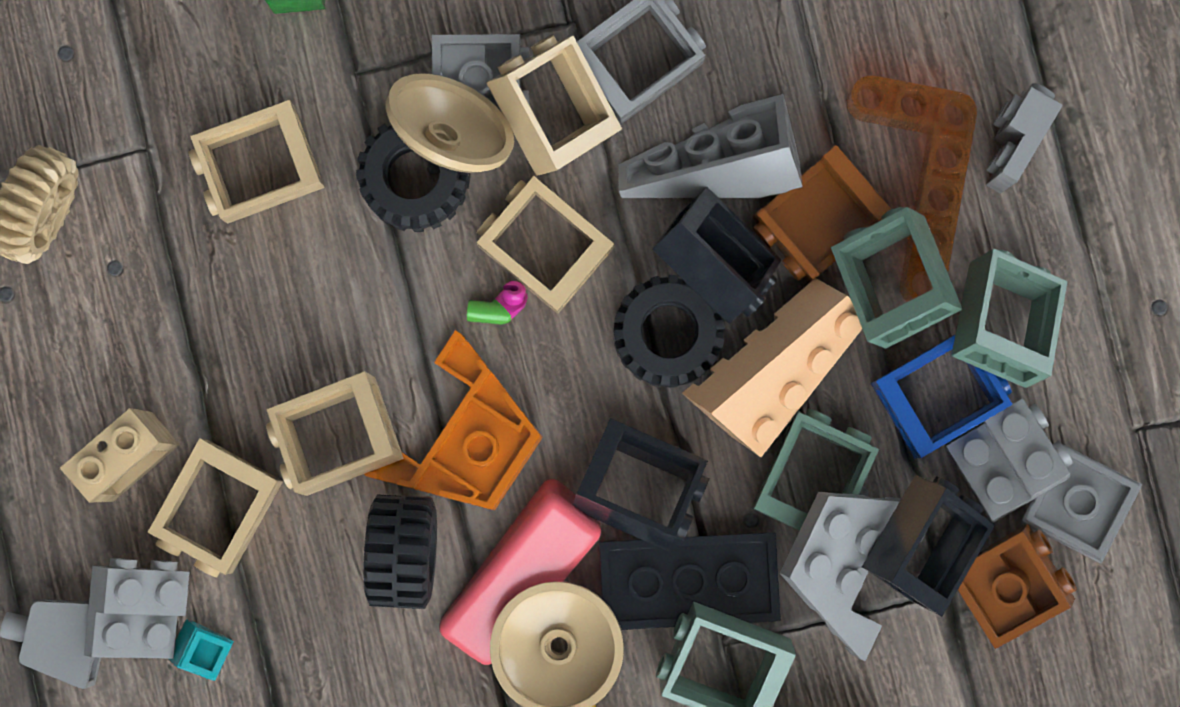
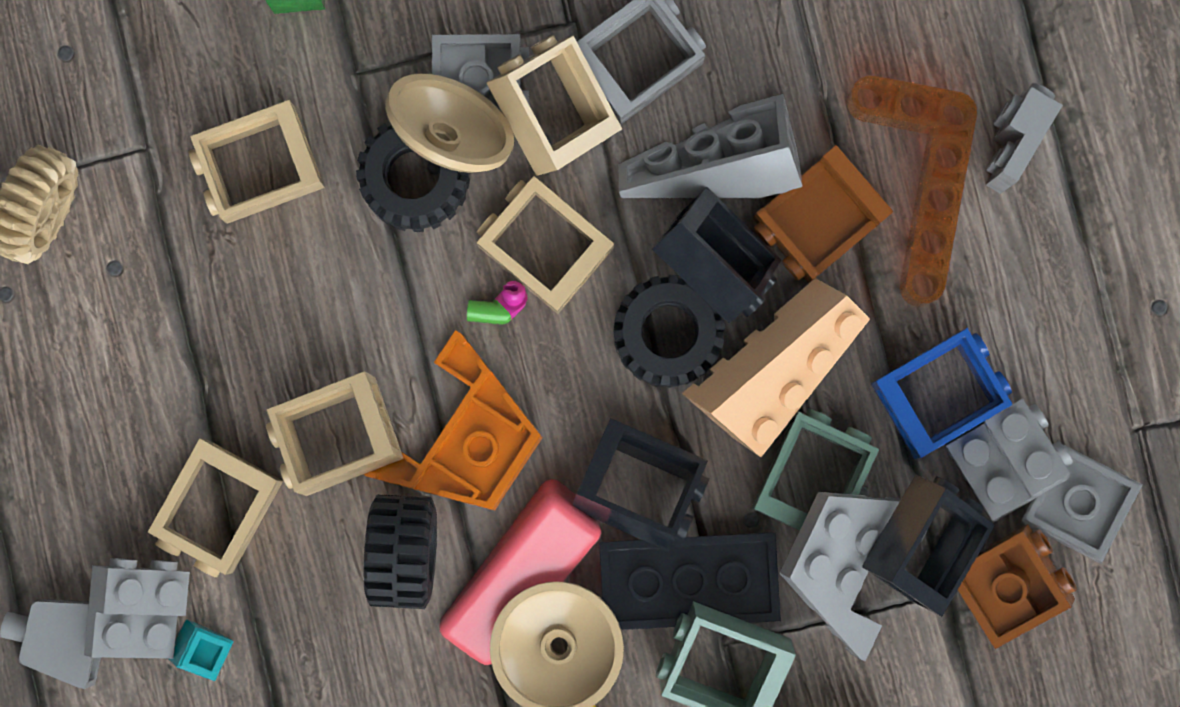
(134, 447): tan window -> none
(914, 315): sand green window -> none
(993, 353): sand green window -> none

